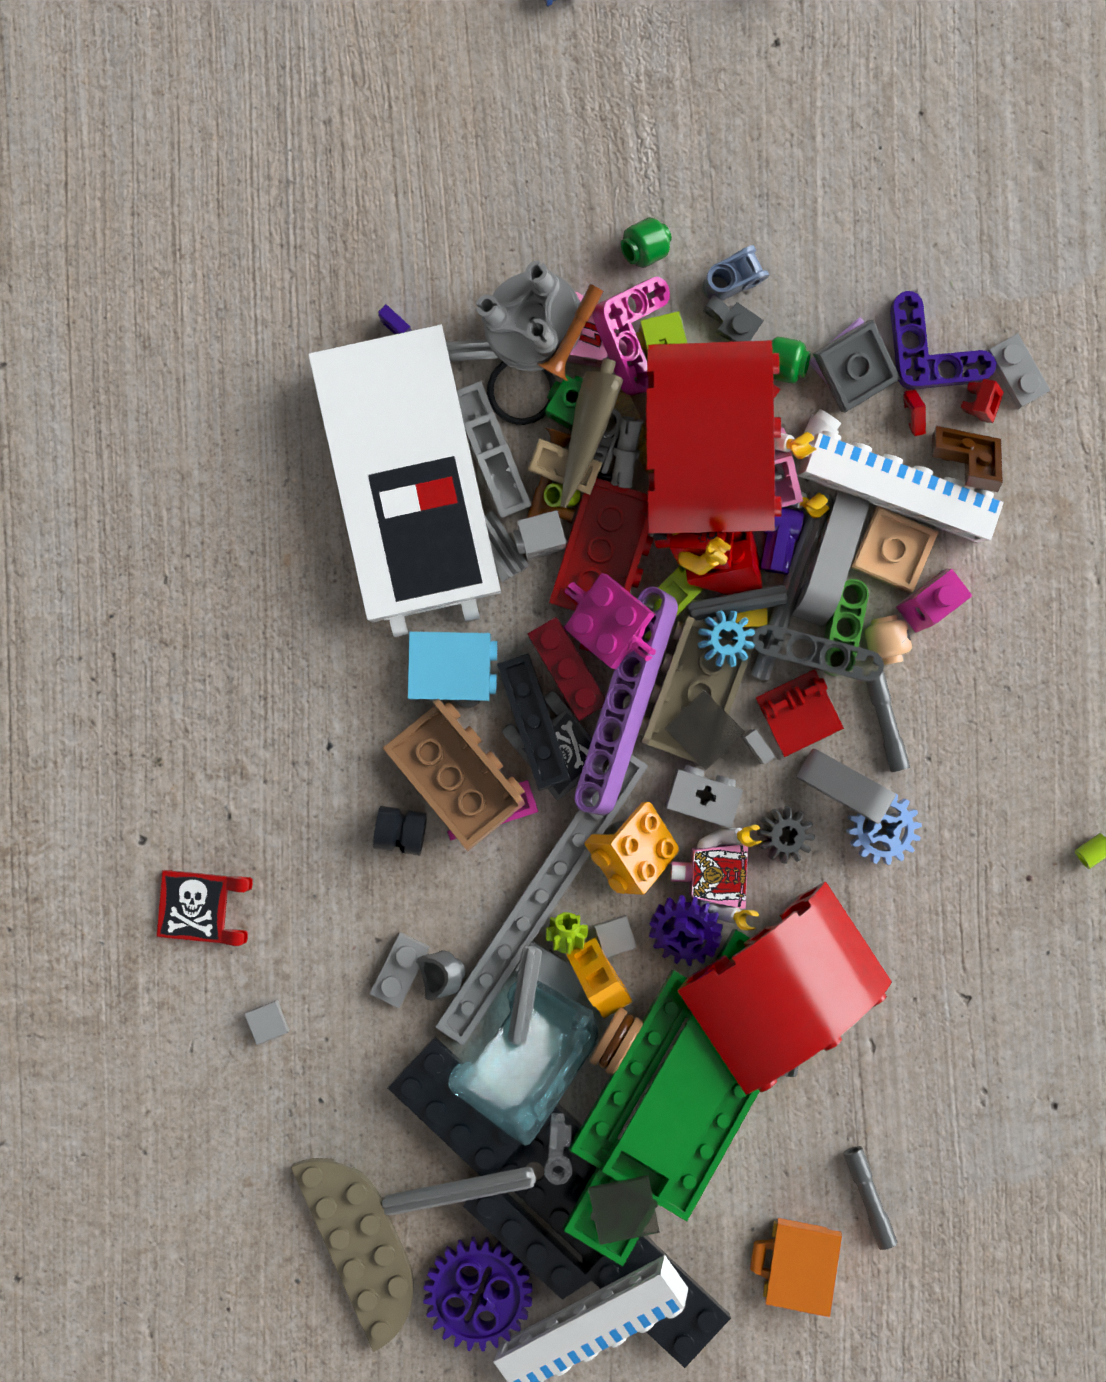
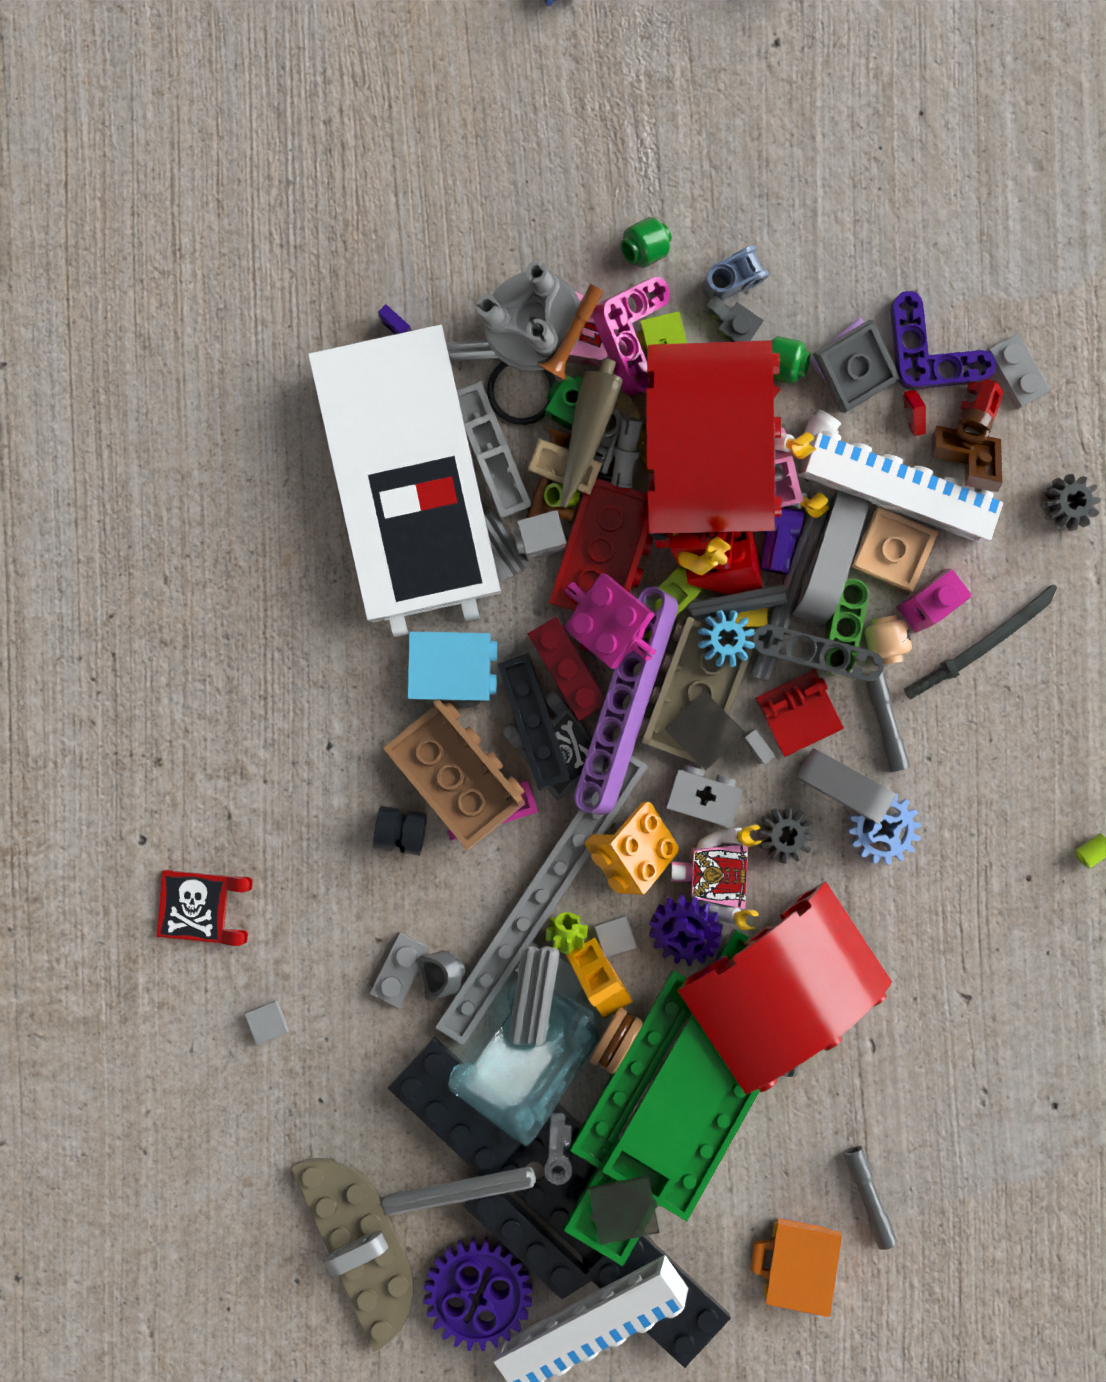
(355, 1253): none -> light grey beam
(542, 996): none -> light grey axle
(951, 668): none -> pearl dark grey sword
(976, 422): none -> reddish brown tile
(1082, 498): none -> dark grey gear

